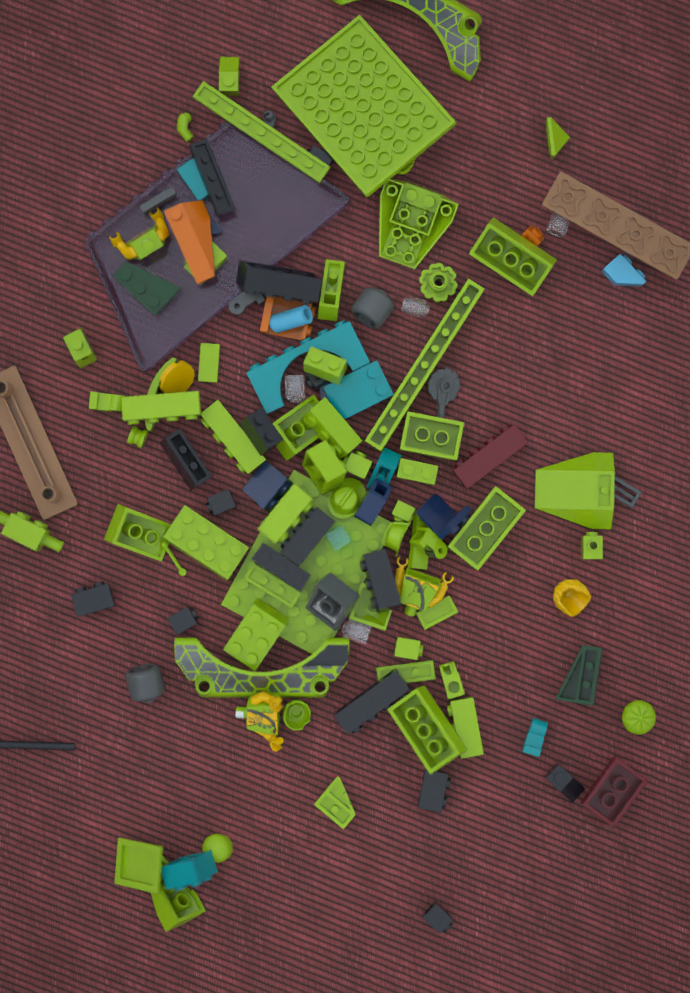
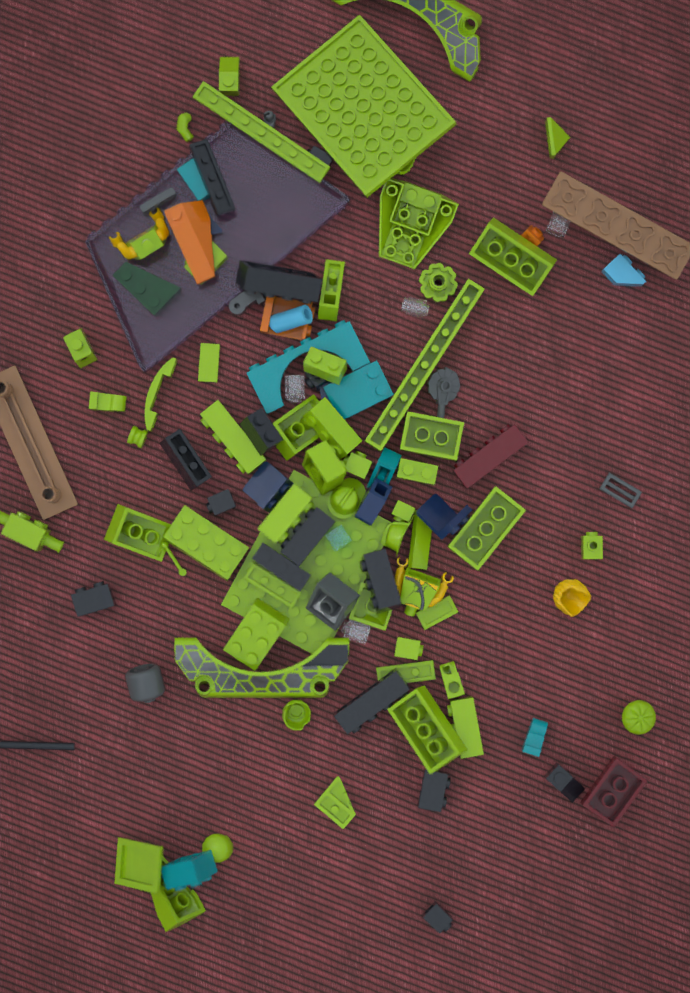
(161, 406): lime brick -> none
(177, 377): yellow tile -> none
(183, 620): black brick -> none
(263, 717): torso -> none
(372, 307): dark grey head -> none
(430, 542): lime leg -> none
(578, 490): lime wedge -> none
(583, 677): dark green wedge -> none

